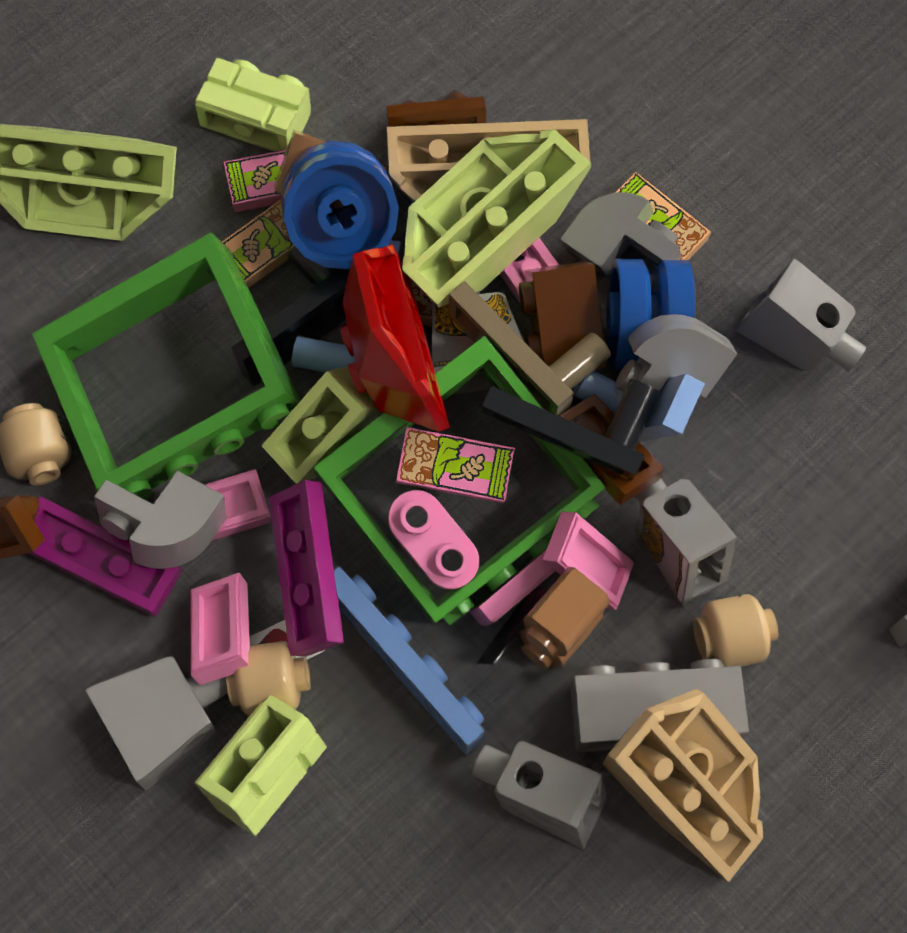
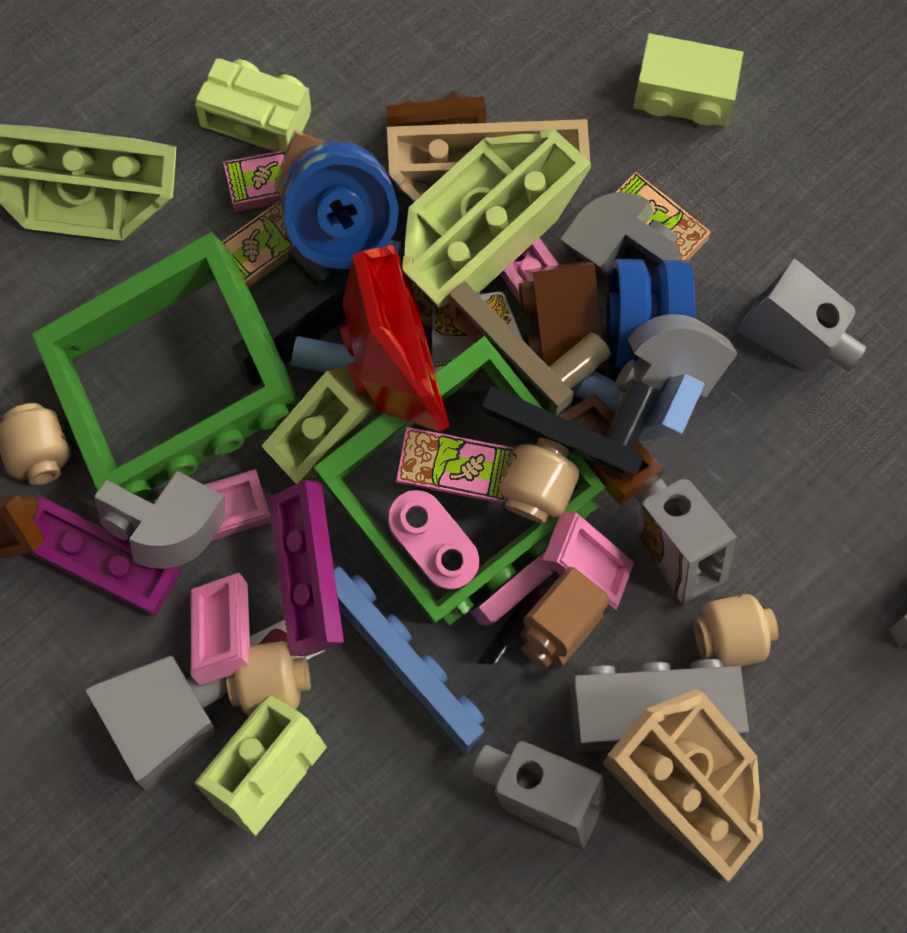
(539, 480): none -> tan head
(688, 80): none -> yellowish green brick

